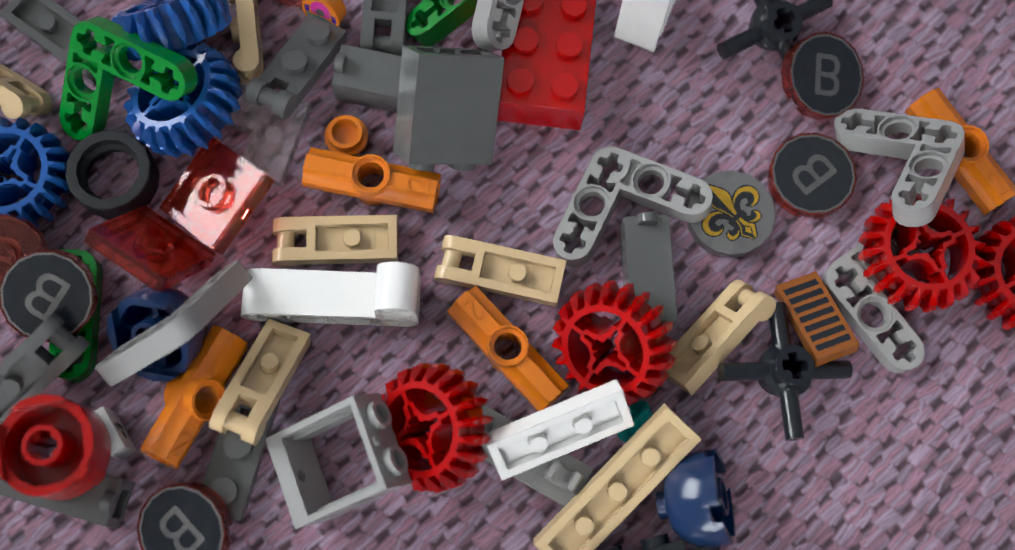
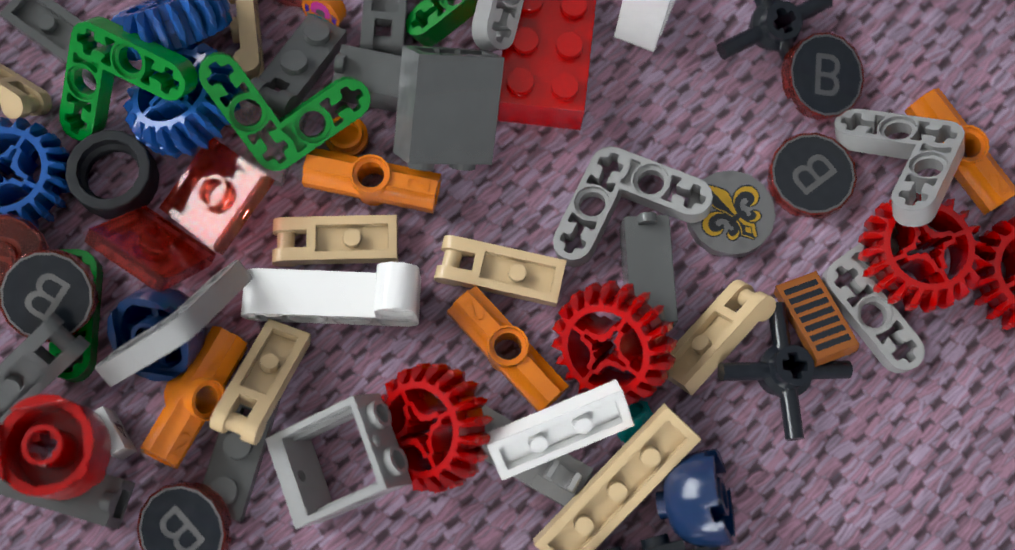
(288, 126): none -> green beam

